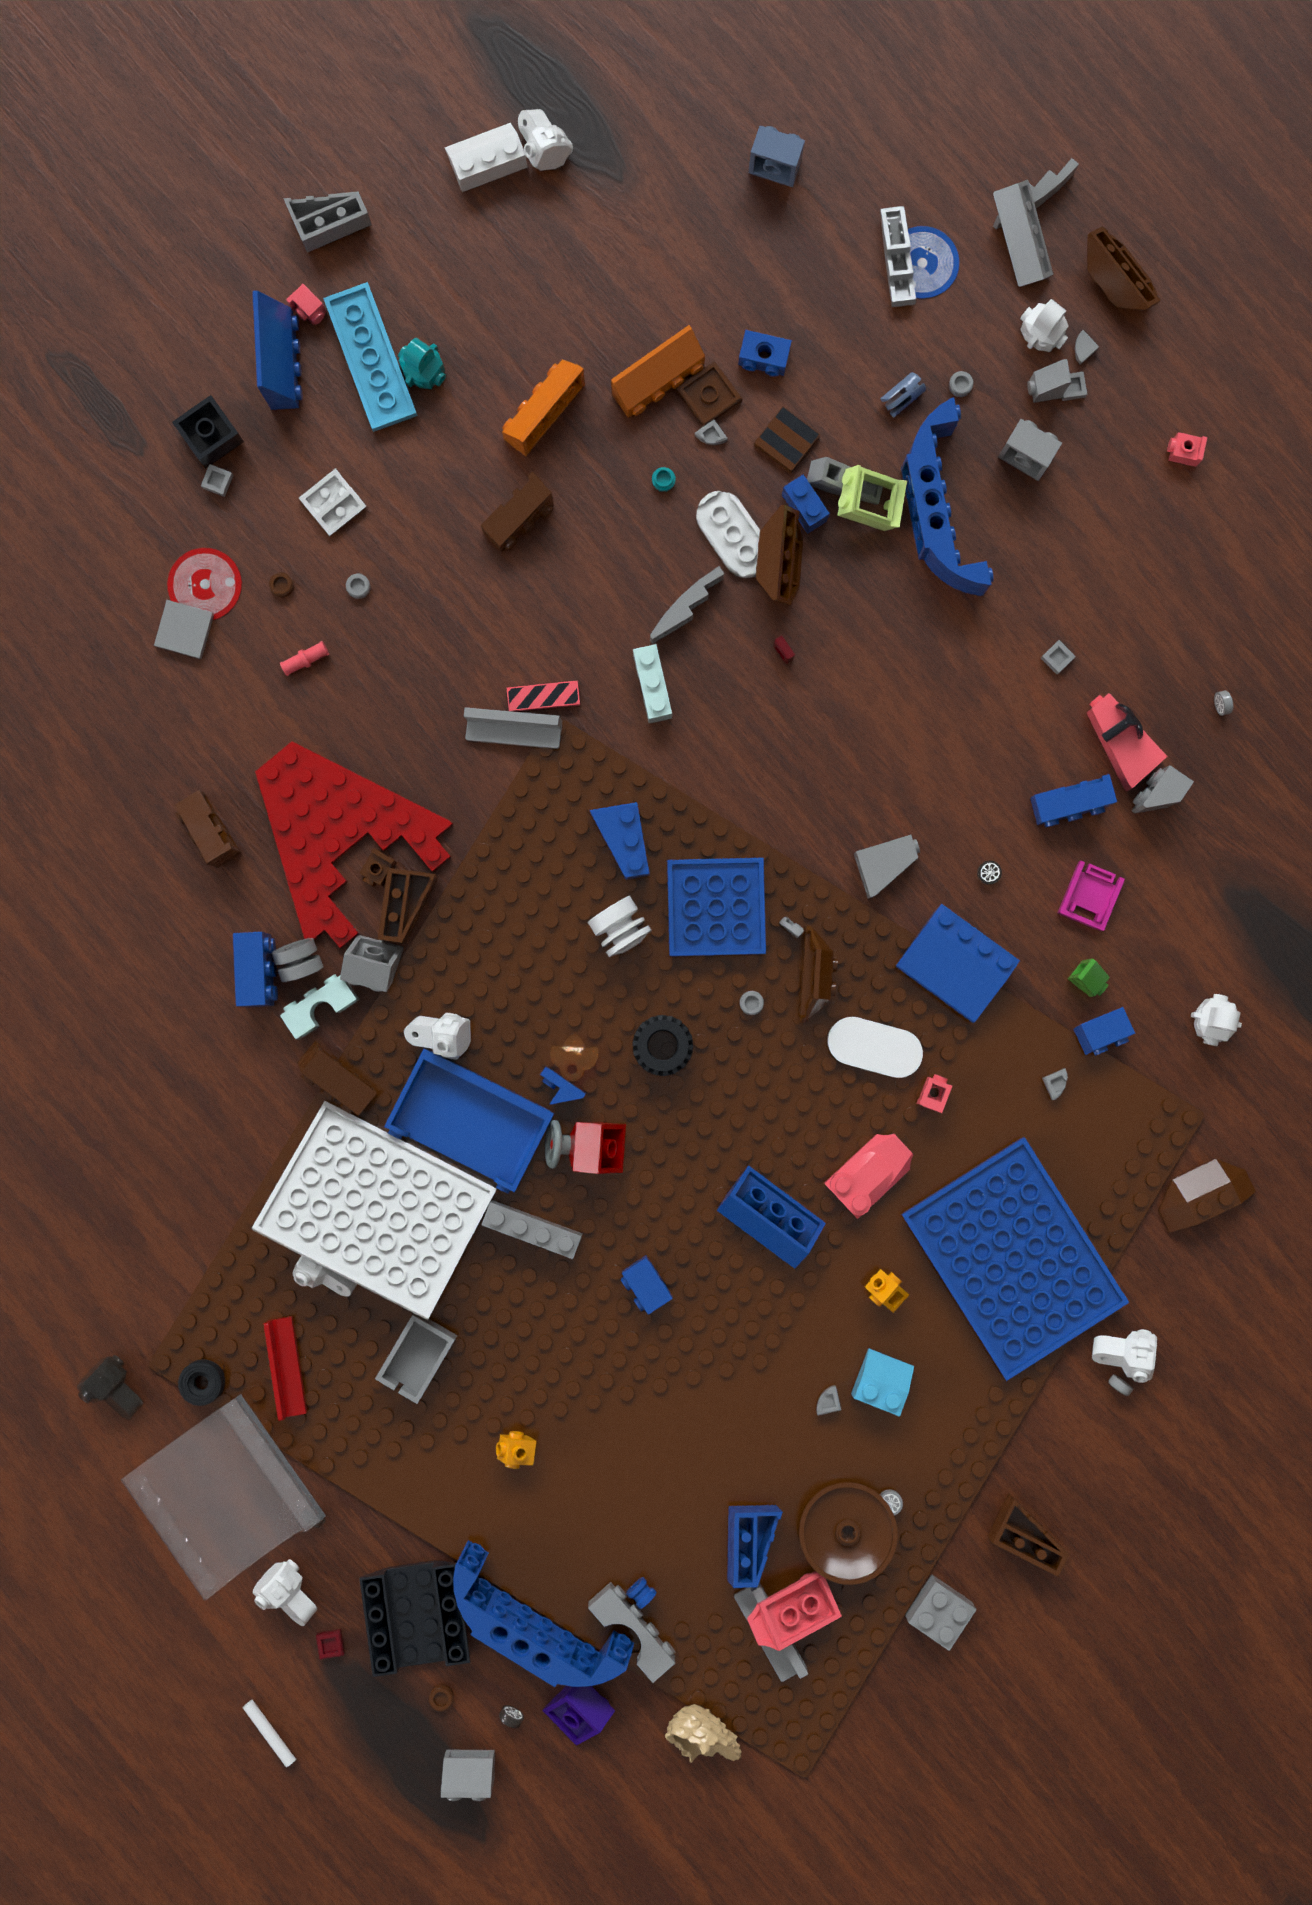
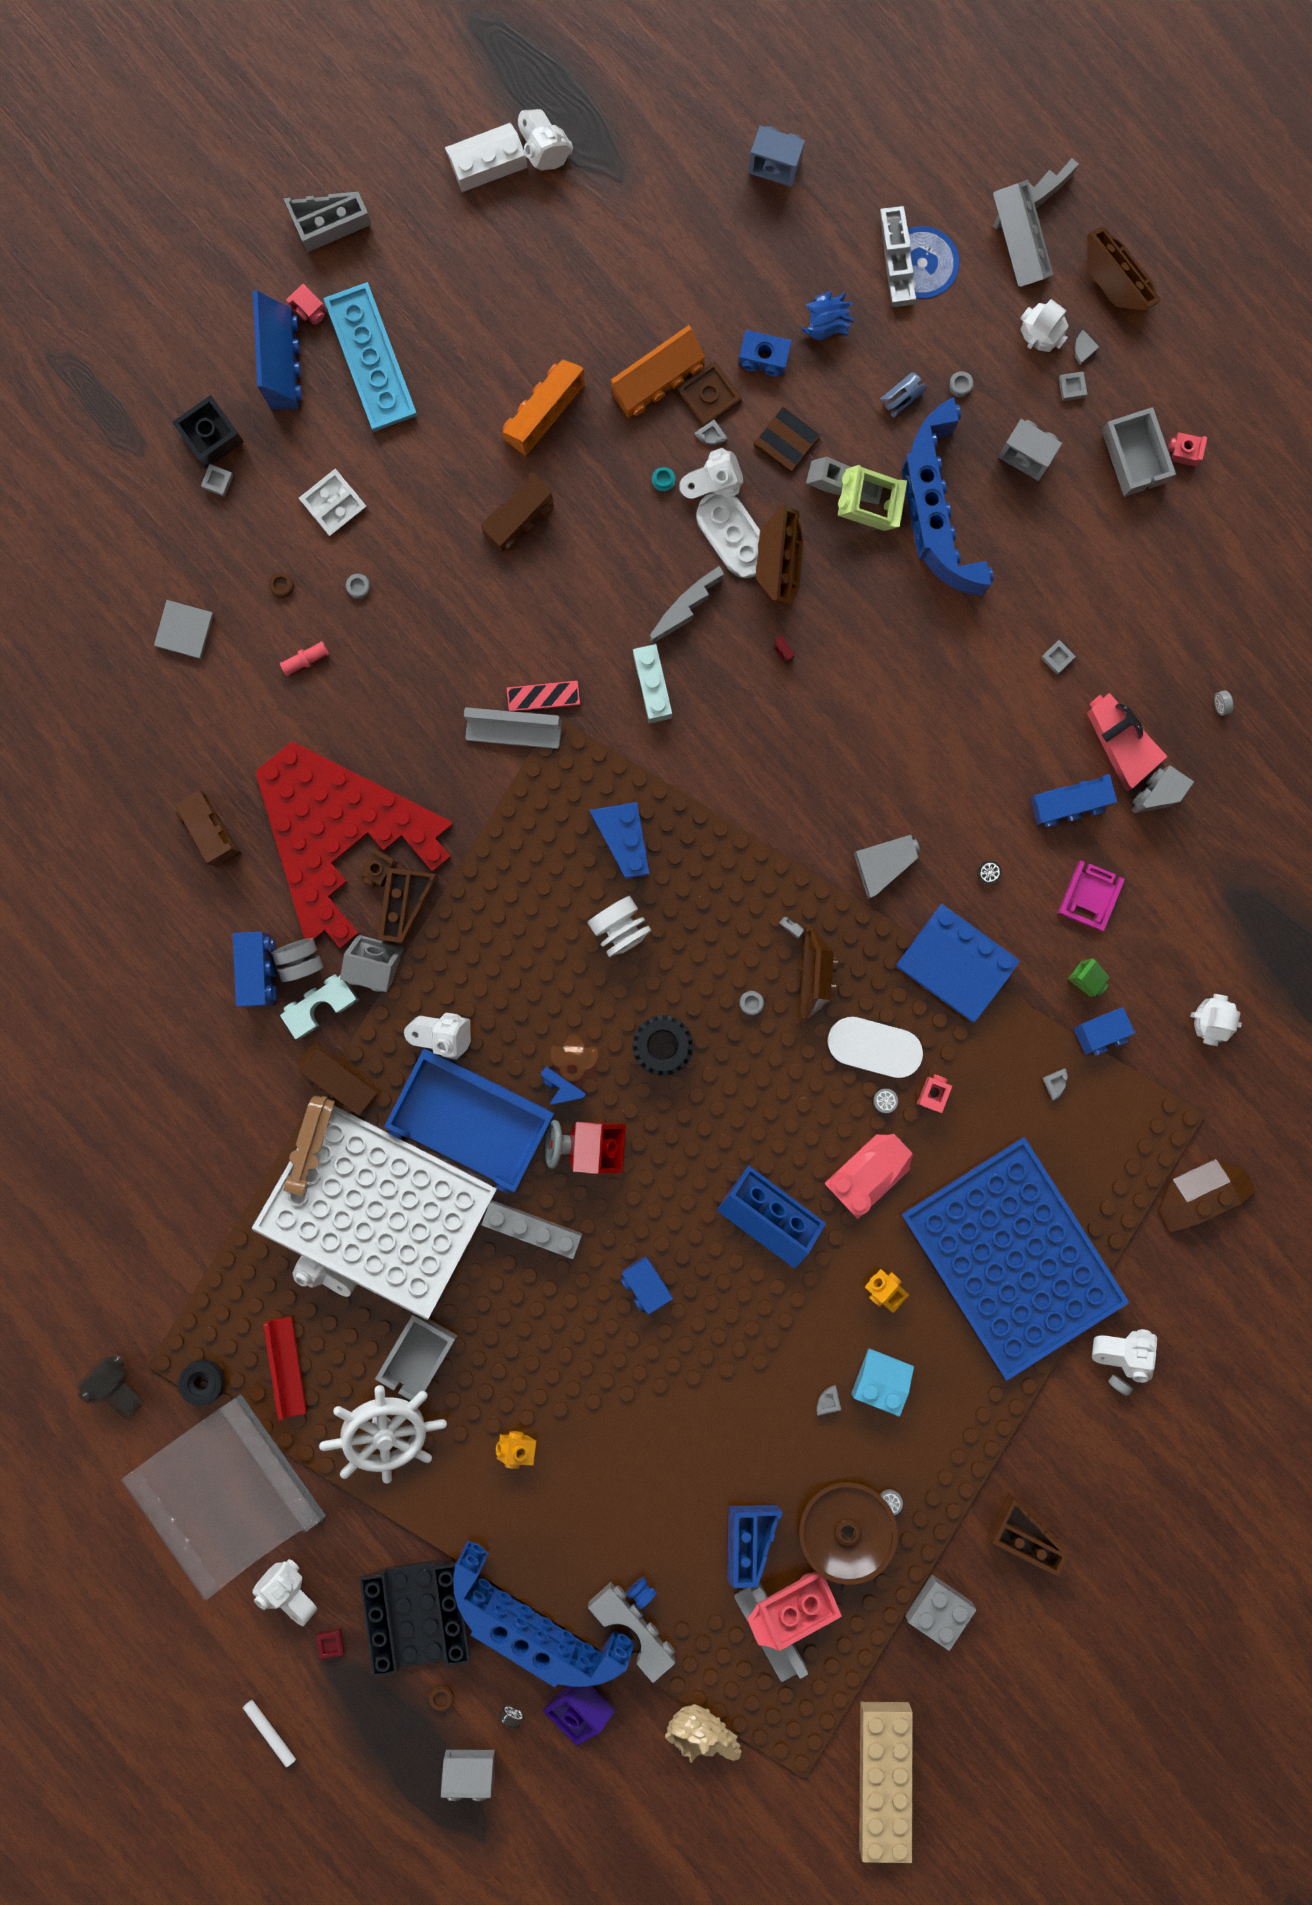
(205, 581): red piece -> none
(309, 1143): none -> medium nougat piece
(382, 1434): none -> white piece
(421, 364): teal piece -> none
(716, 907): blue plate -> none
(718, 475): none -> white piece
(803, 498): blue brick -> none
(828, 316): none -> blue hair
(885, 1100): none -> light grey tile
(885, 1782): none -> tan brick
(1050, 382): light grey slope -> none
(1138, 452): none -> light grey piece

